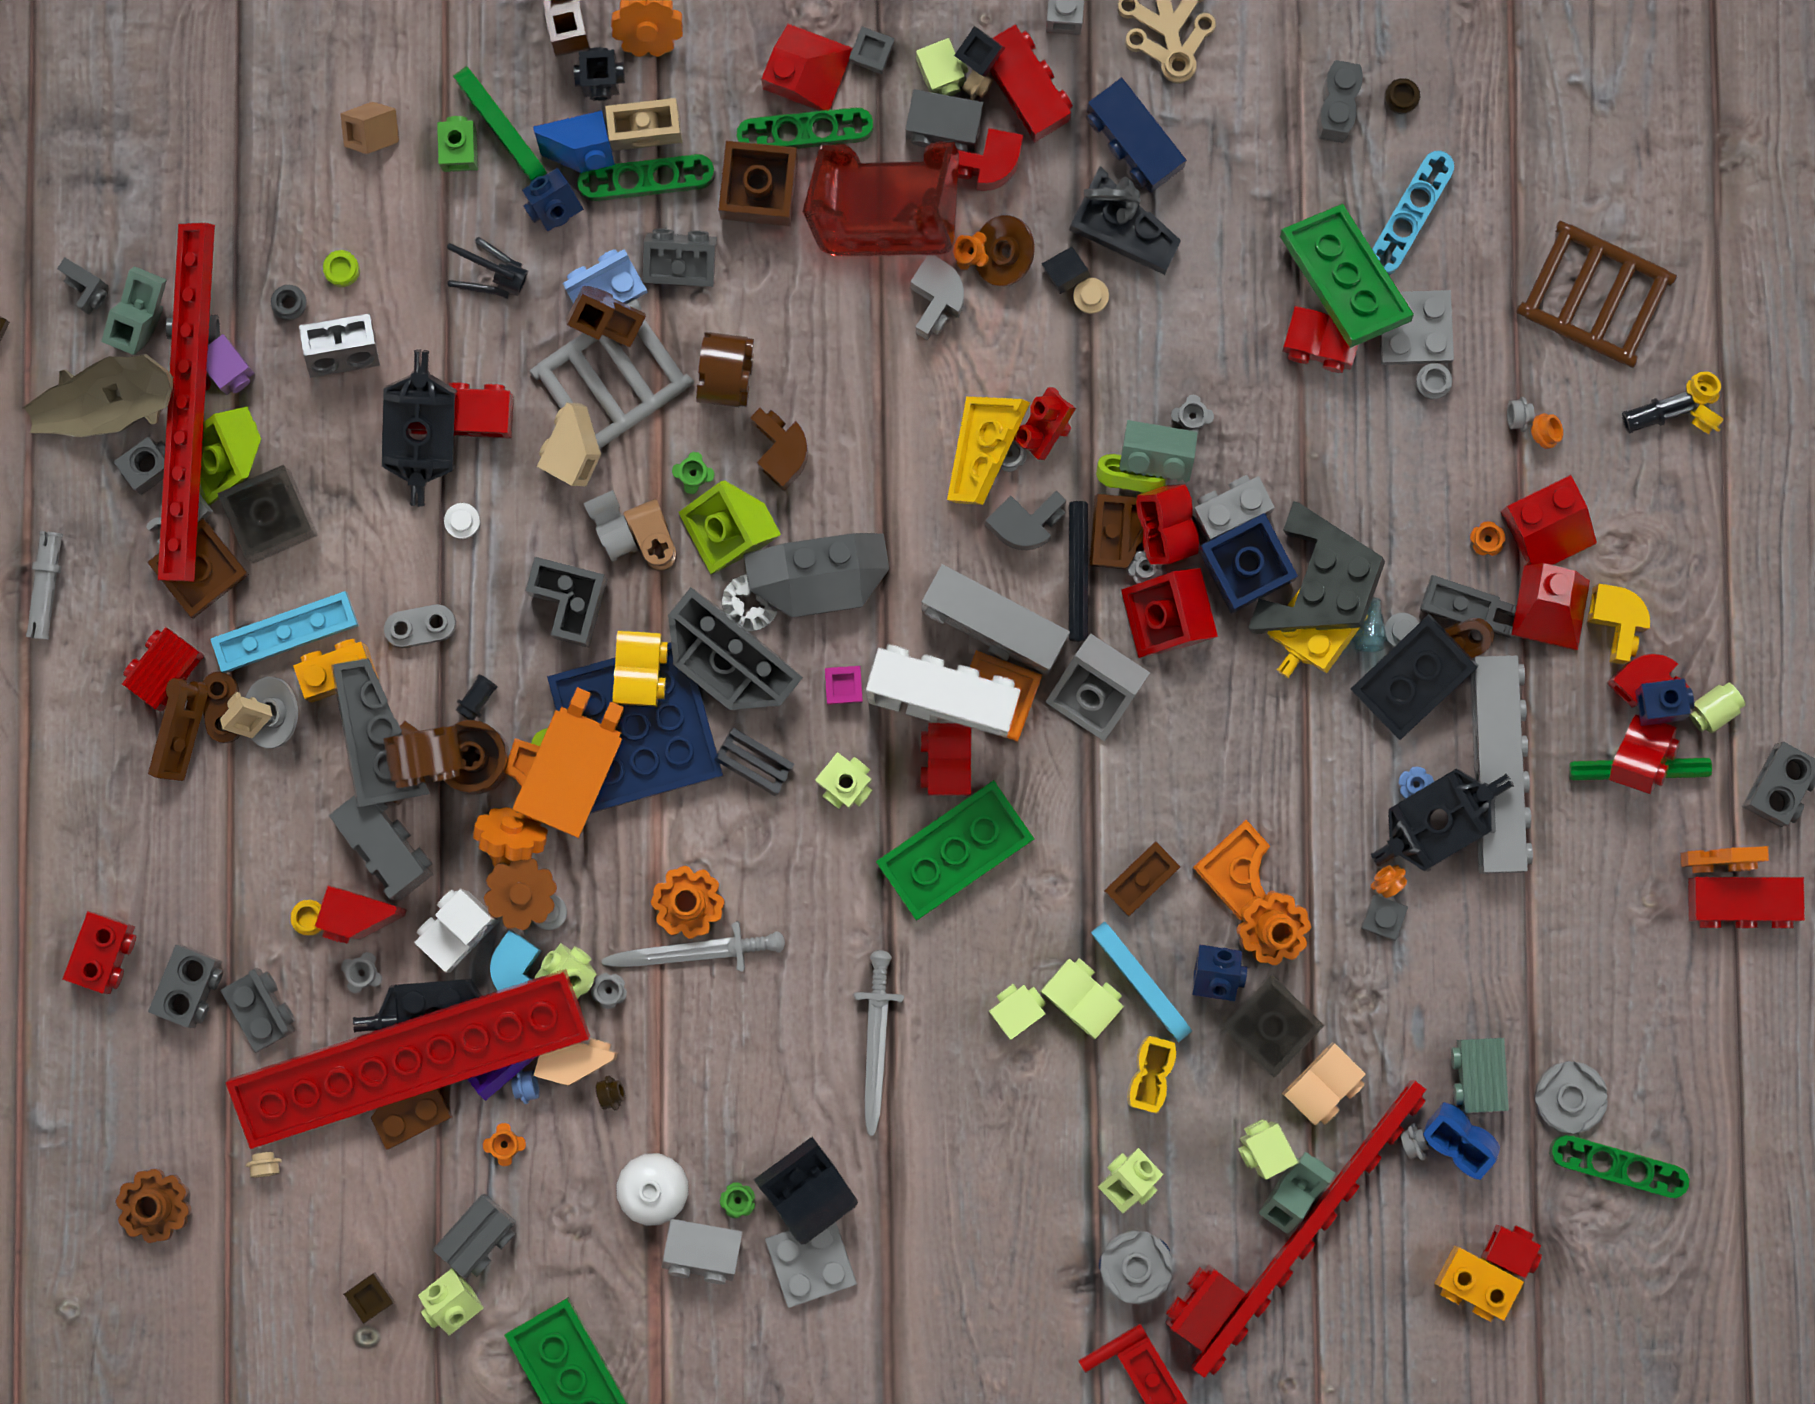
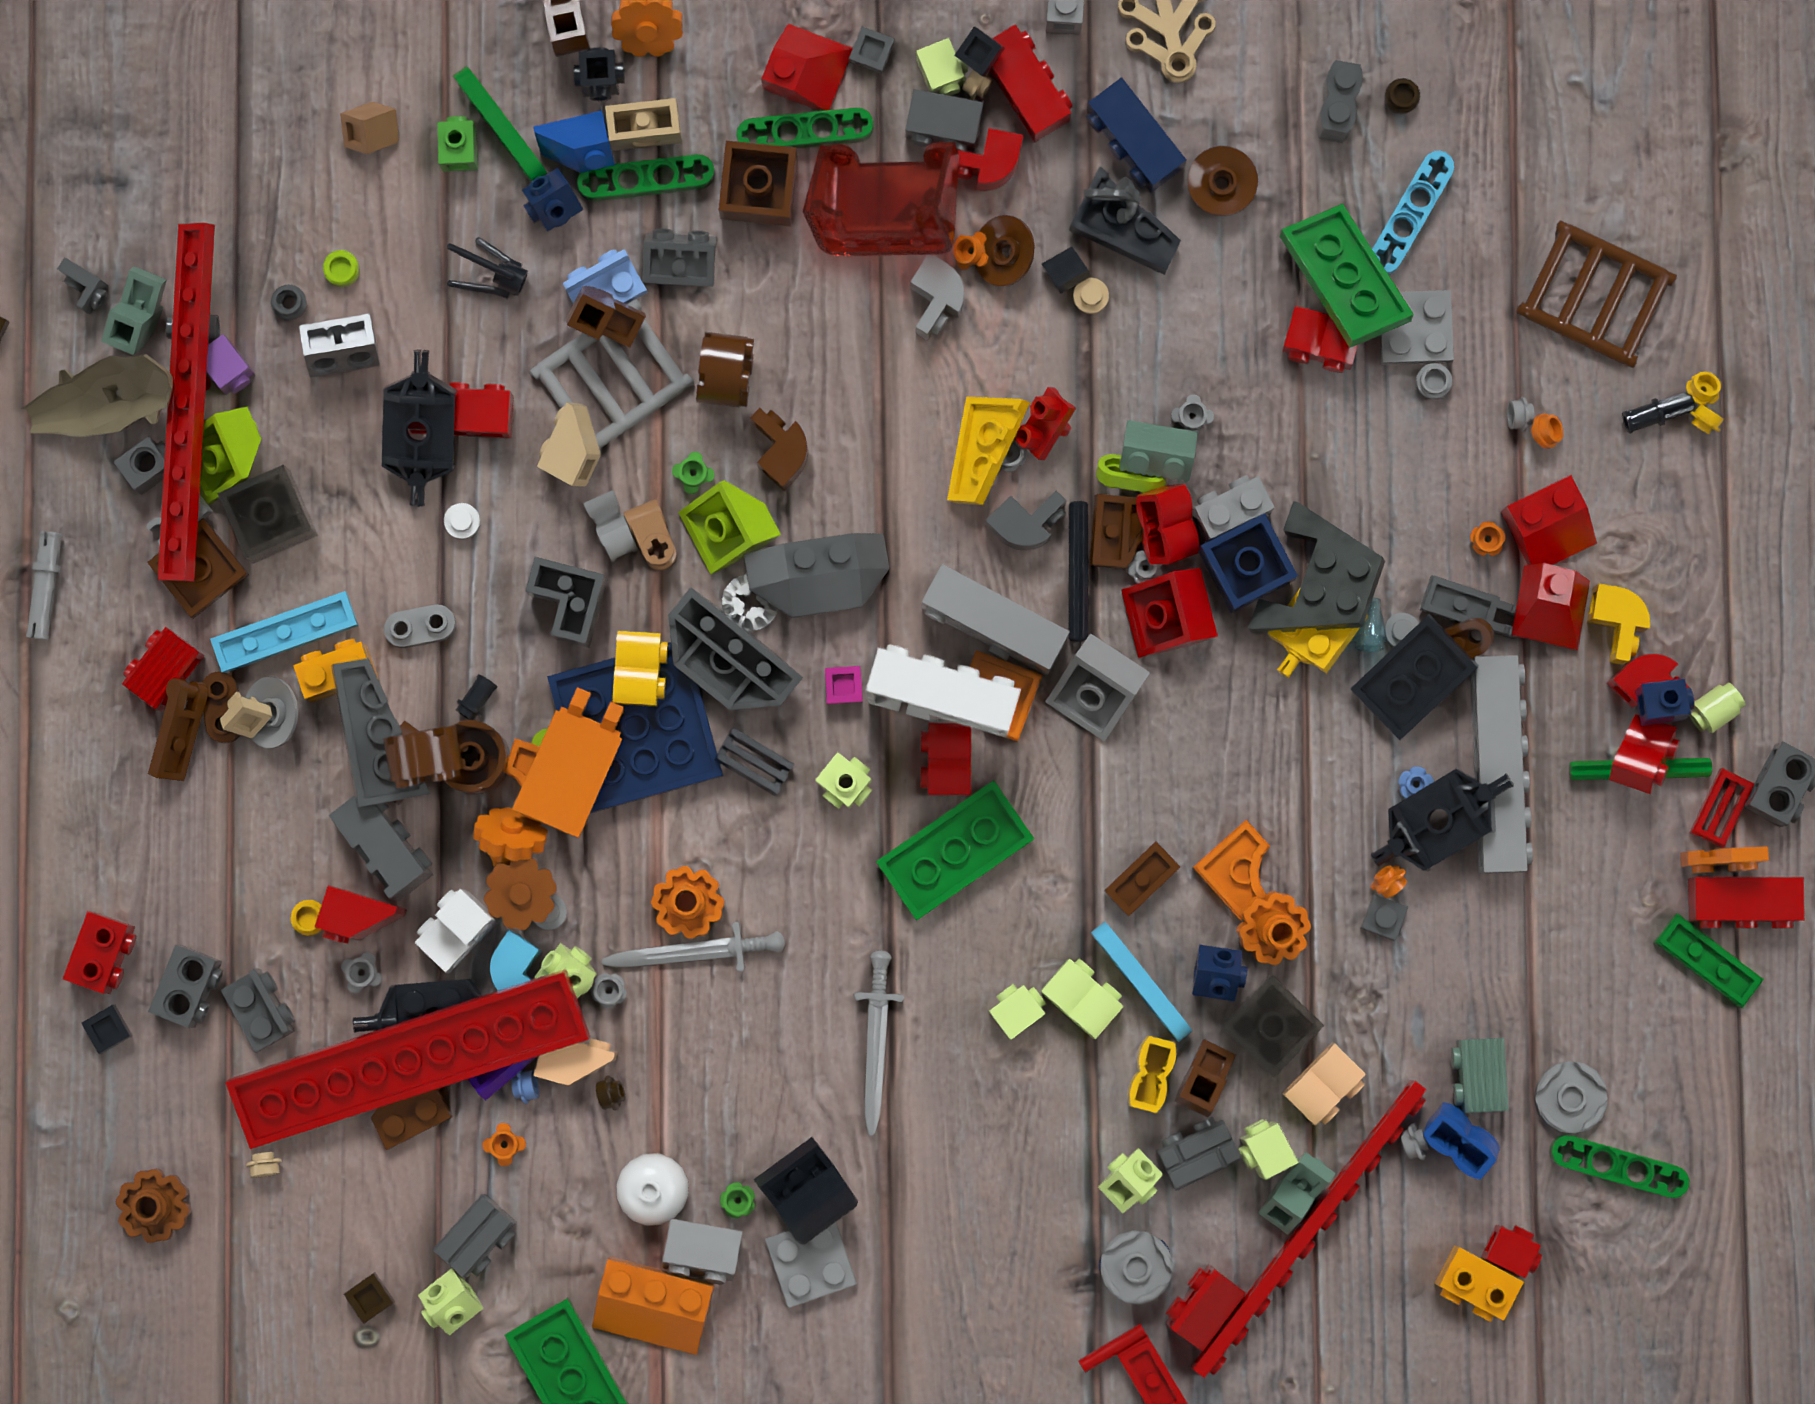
(106, 1029): none -> black plate
(652, 1305): none -> orange slope
(1199, 1153): none -> dark grey brick
(1205, 1078): none -> reddish brown brick
(1227, 164): none -> reddish brown dish
(1708, 960): none -> green tile
(1709, 801): none -> red tile

